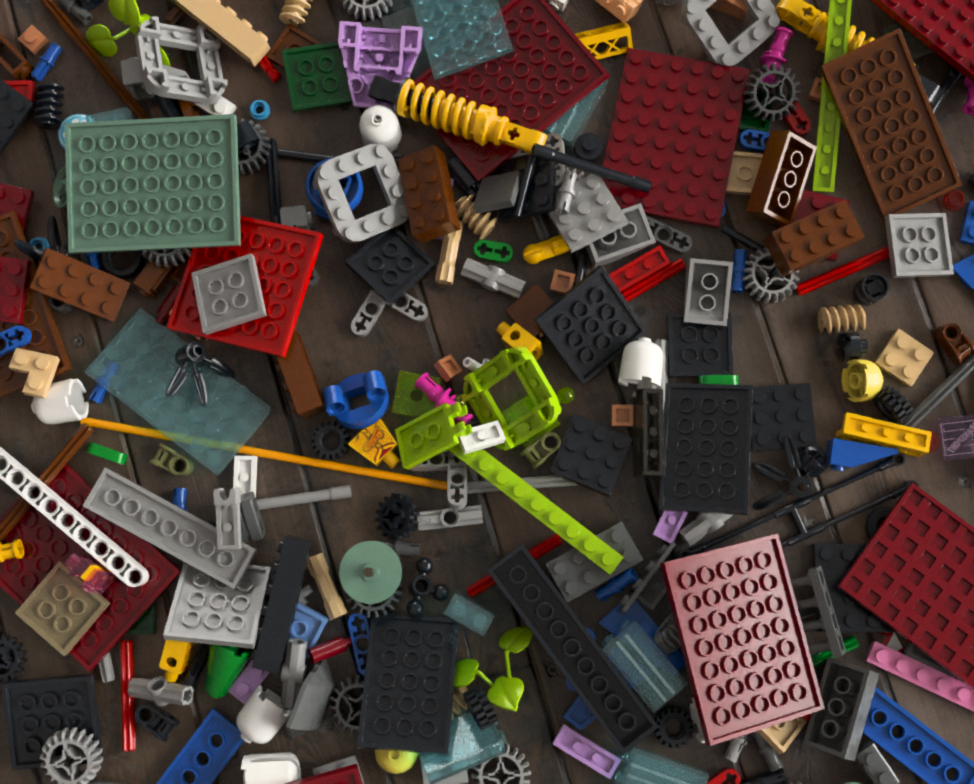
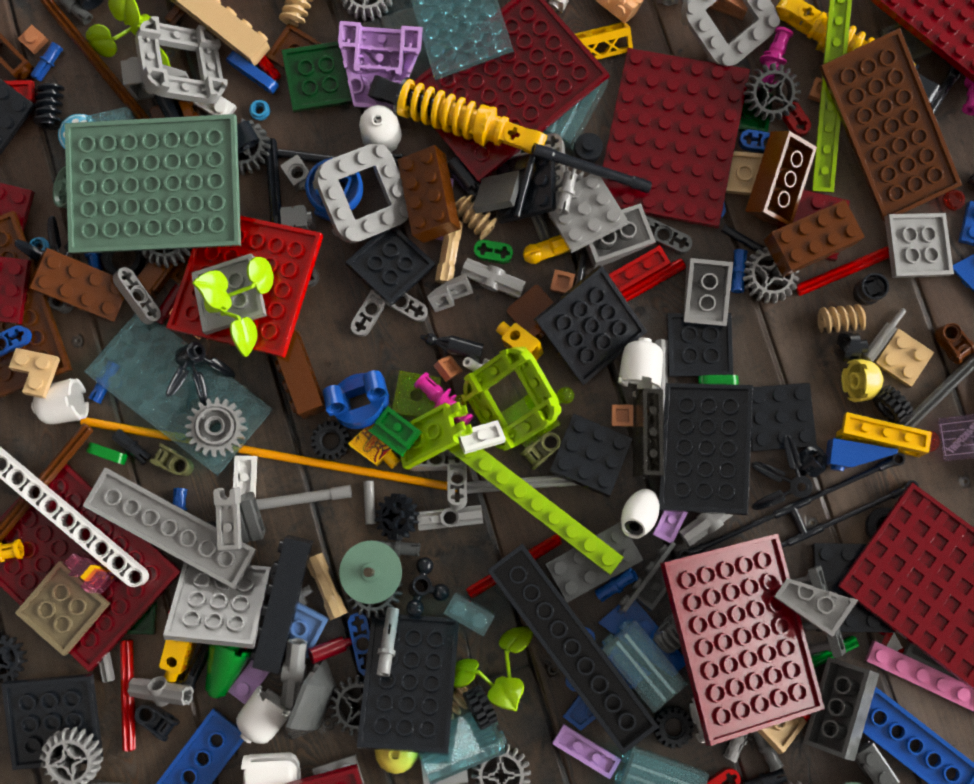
(131, 446): none -> black axle
(150, 305): none -> light grey beam
(206, 418): none -> light grey gear
(213, 289): none -> plant
(252, 72): none -> blue beam
(291, 167): none -> light grey brick
(369, 502): none -> light grey piece
(387, 650): none -> light grey pin
(395, 431): none -> green plate
(444, 295): none -> light grey slope
(456, 346): none -> black wheel
(640, 513): none -> white piece
(819, 607): none -> light grey wing
(883, 337): none -> light grey axle

